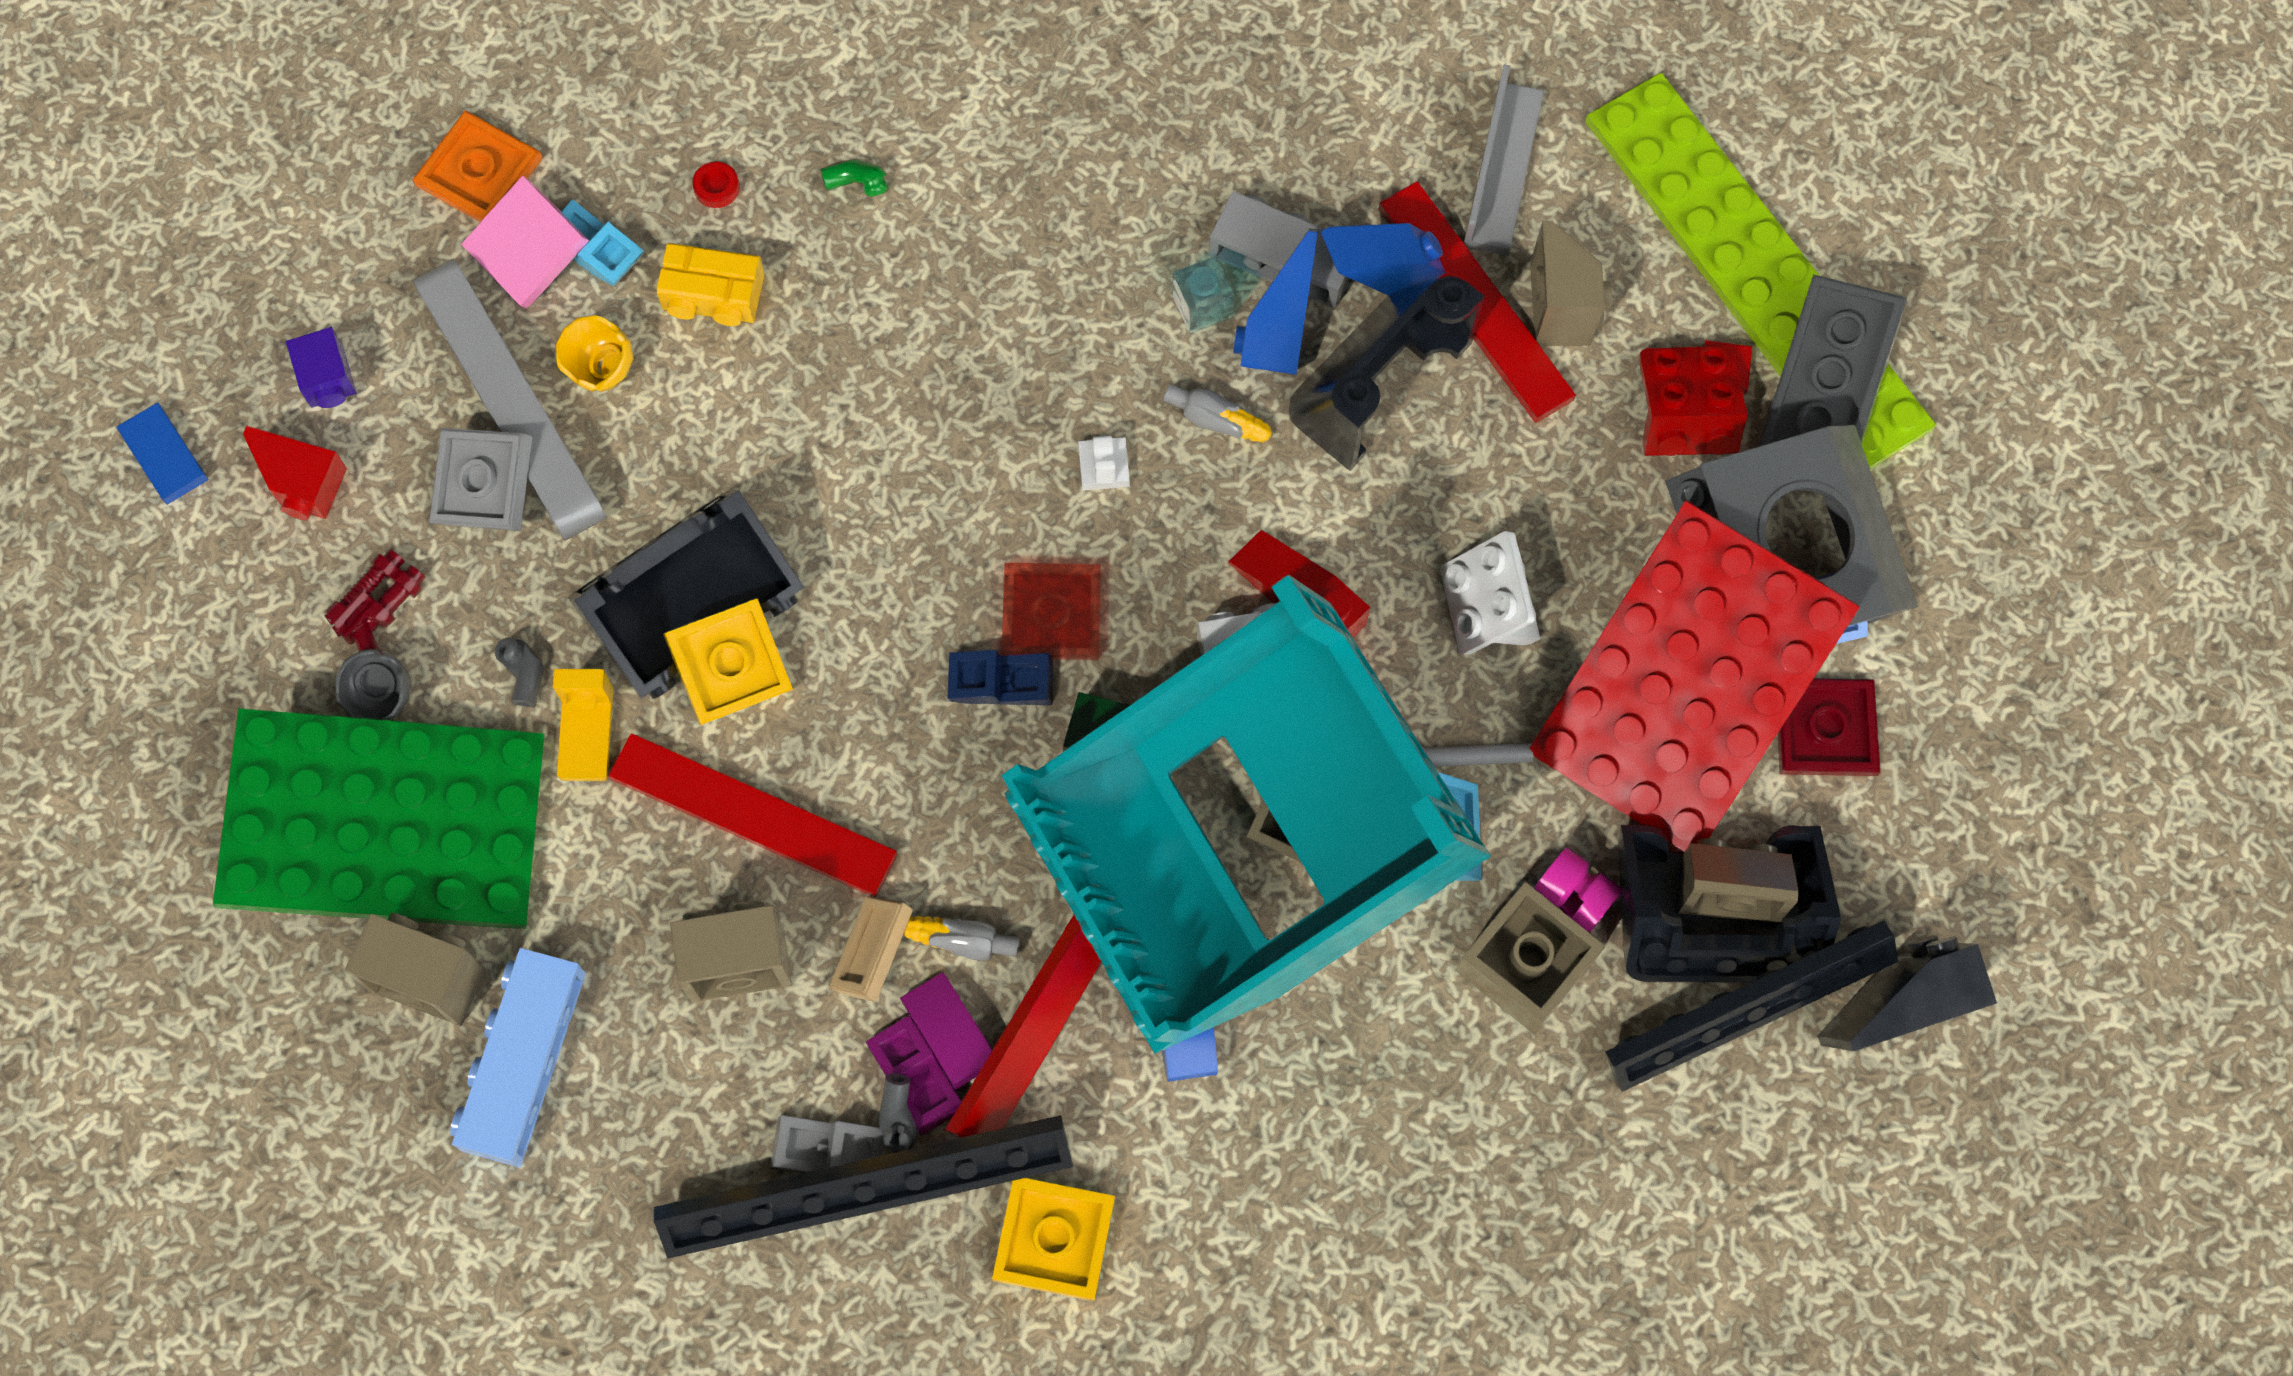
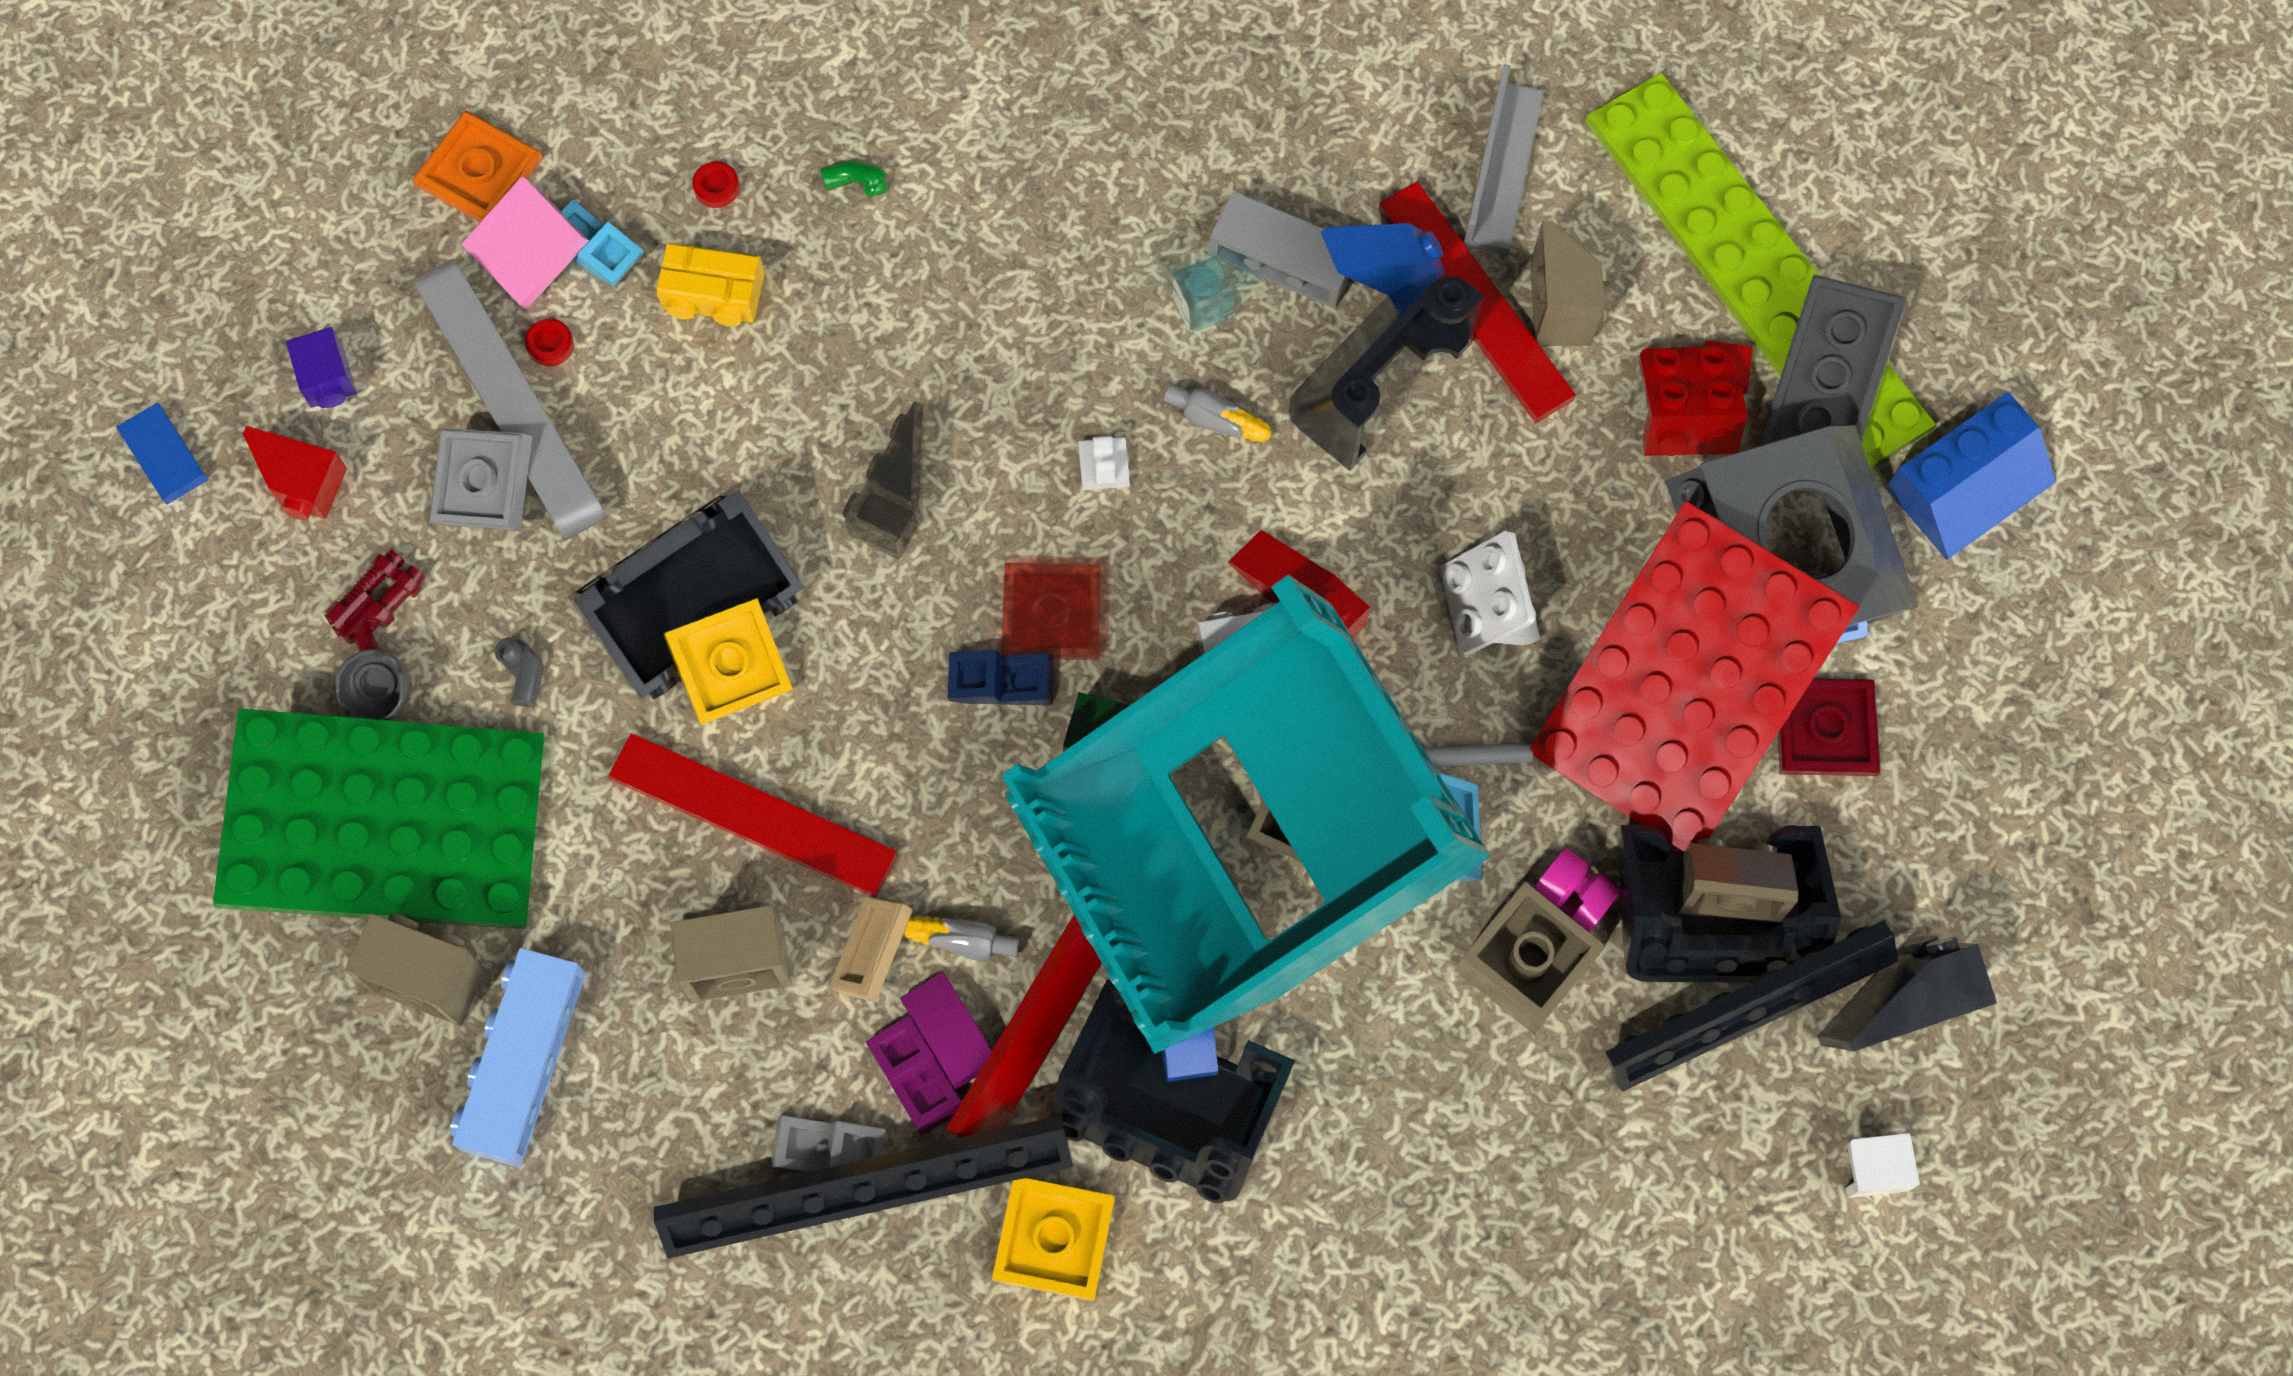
(549, 342): none -> red tile
(584, 723): yellow bracket -> none
(585, 344): yellow hair -> none
(892, 498): none -> clear smoke slope
(895, 1116): dark grey arm -> none
(1180, 1129): none -> black windscreen
(1277, 321): blue slope -> none
(1882, 1165): none -> white panel
(1974, 476): none -> blue slope

